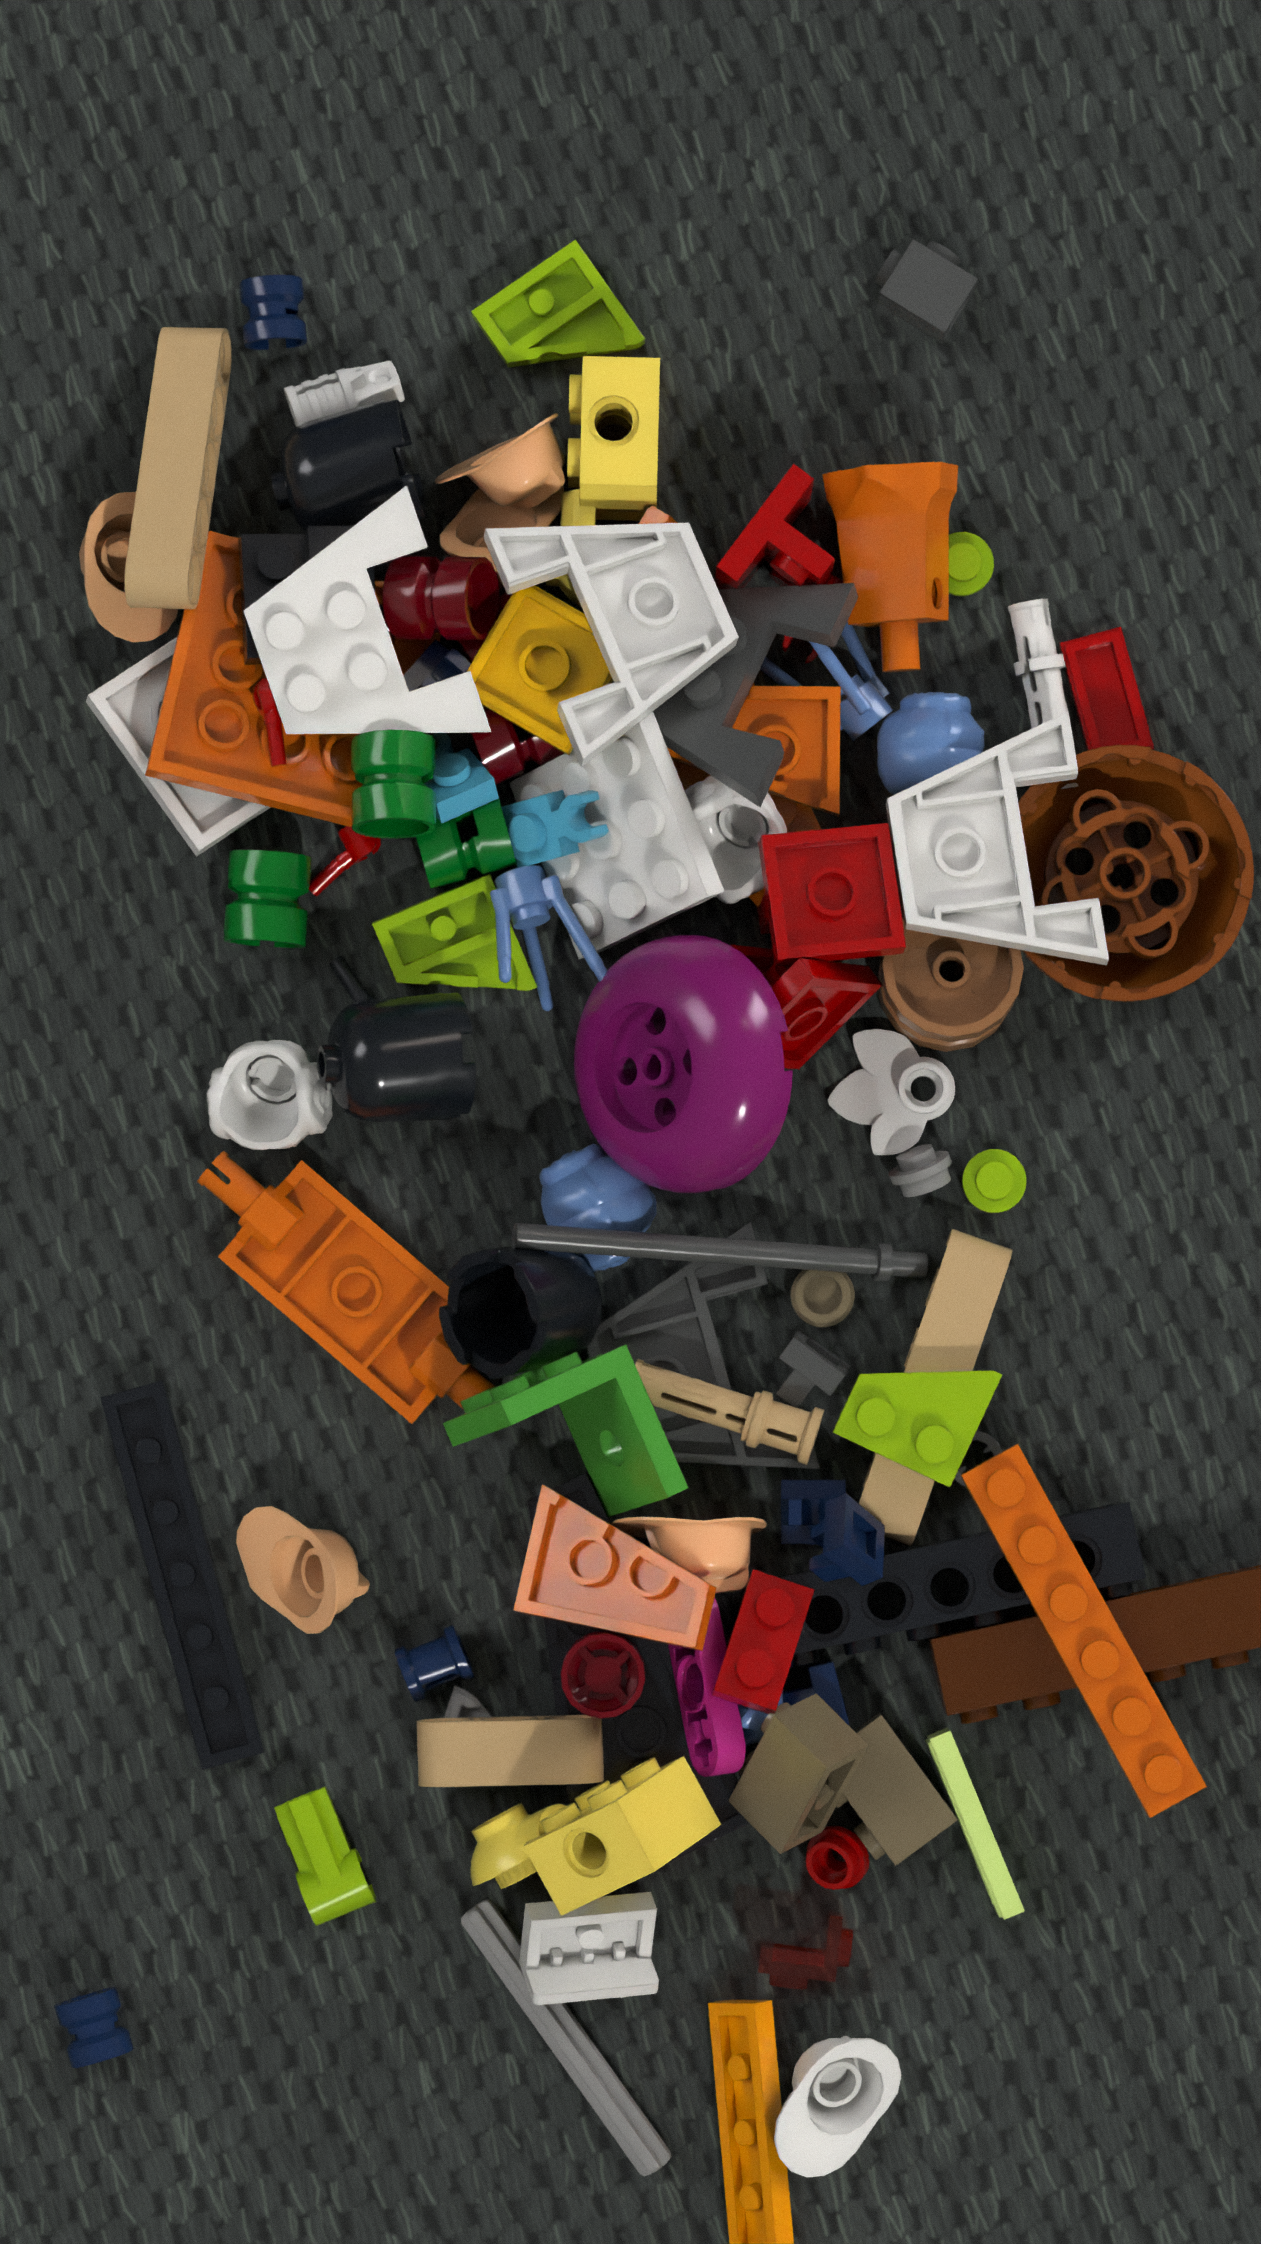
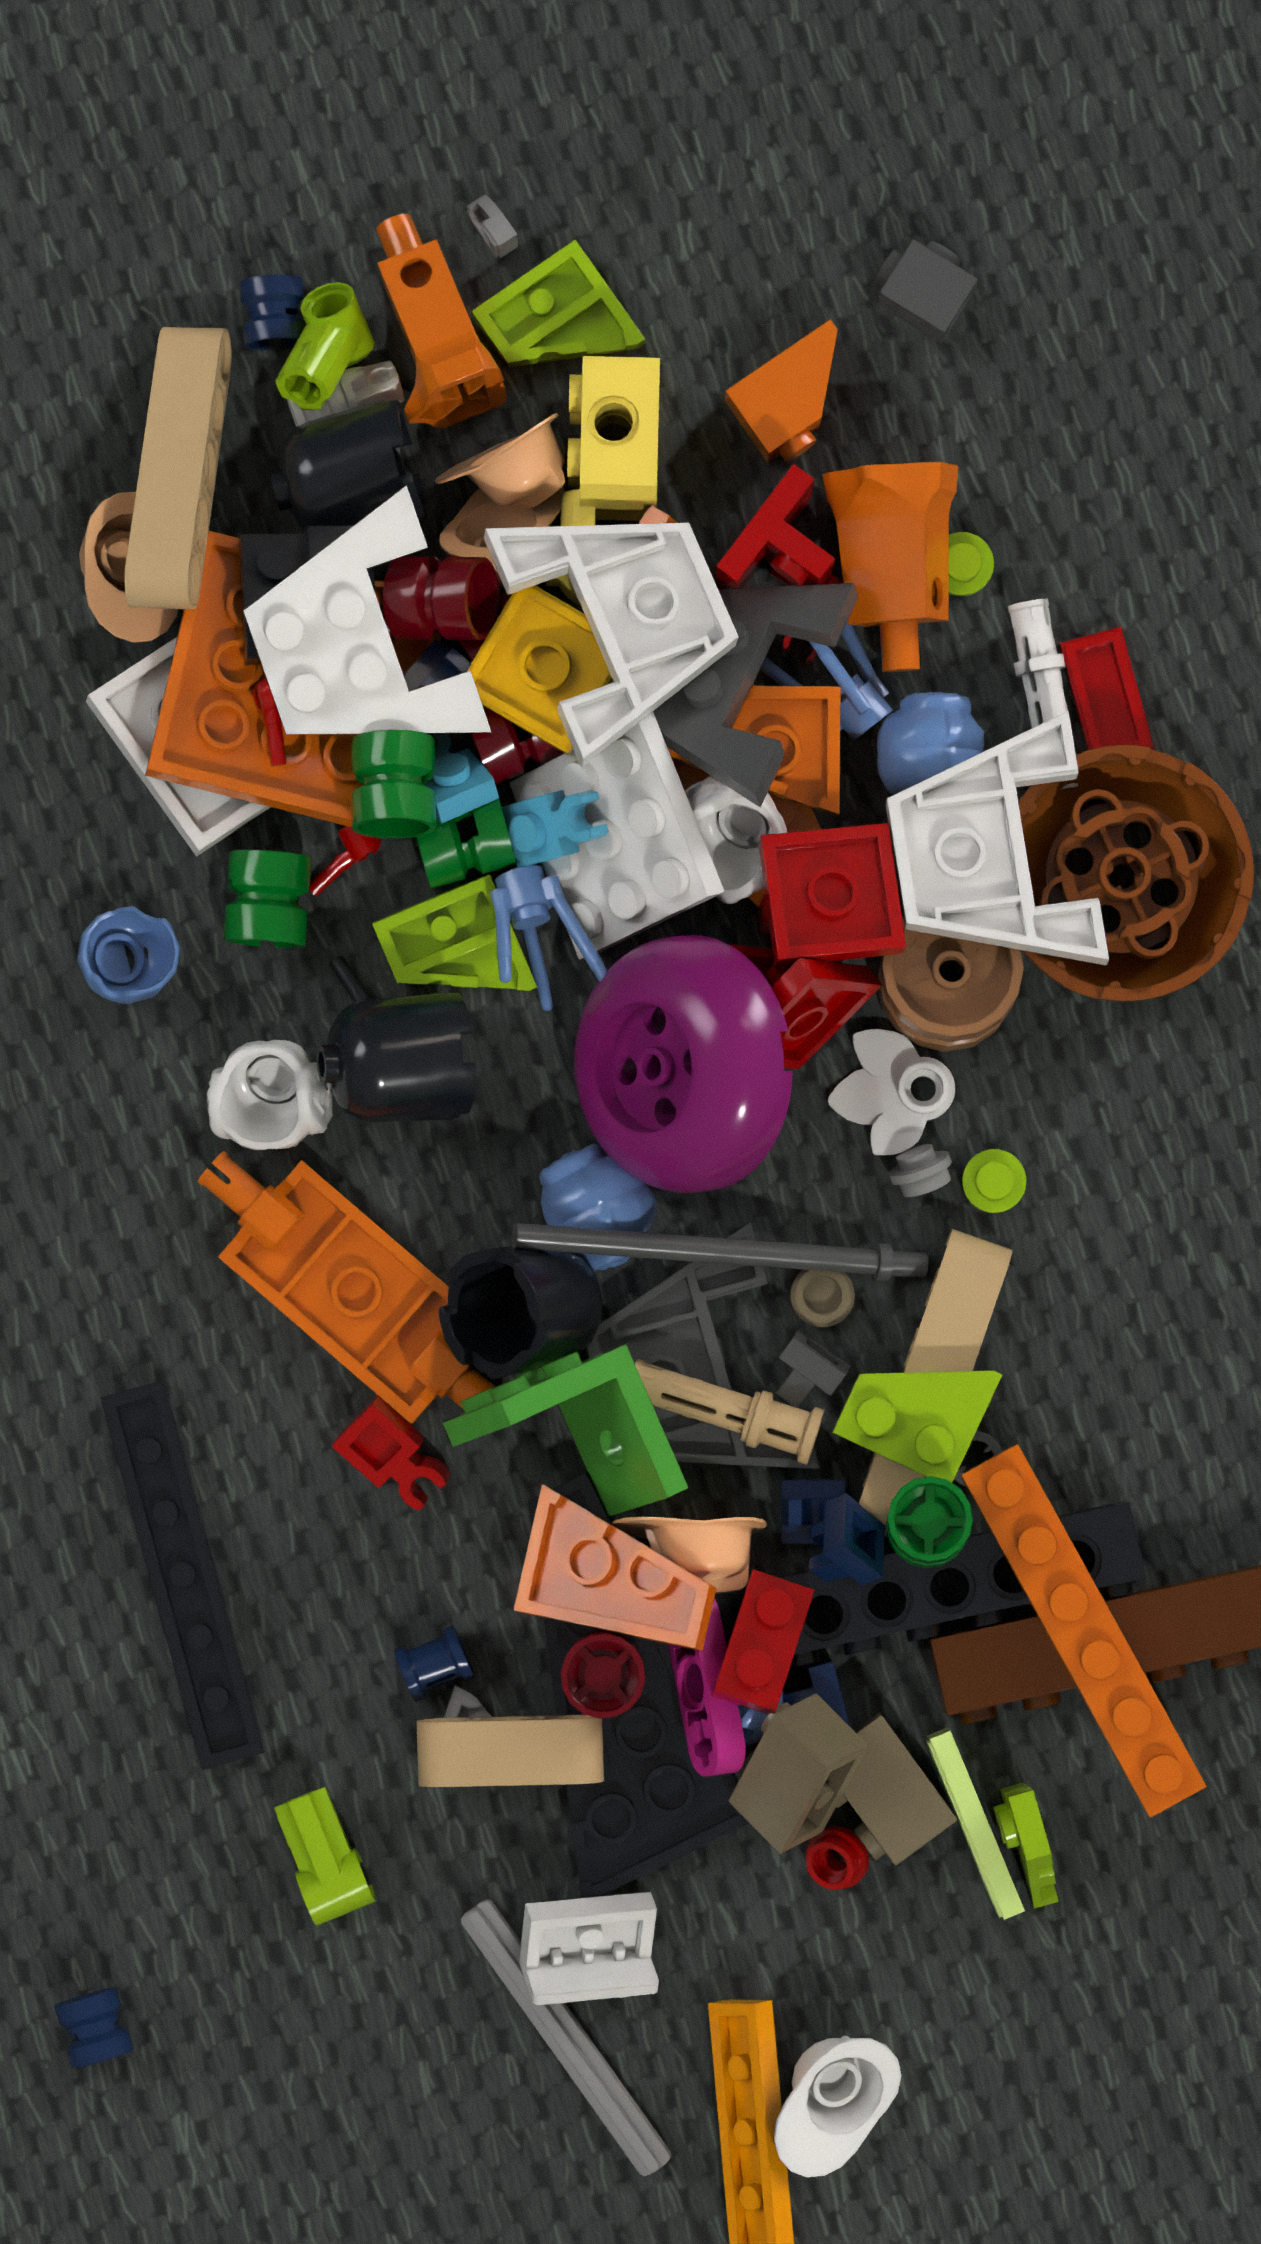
(105, 961): none -> medium blue hair
(298, 1568): light nougat piece -> none
(330, 342): none -> lime piece
(385, 1447): none -> red plate
(452, 365): none -> orange piece
(495, 231): none -> light grey tile
(603, 1843): light yellow brick -> none
(786, 396): none -> orange slope
(793, 1965): clear red bracket -> none
(928, 1522): none -> green wheel
(1023, 1828): none -> lime wing

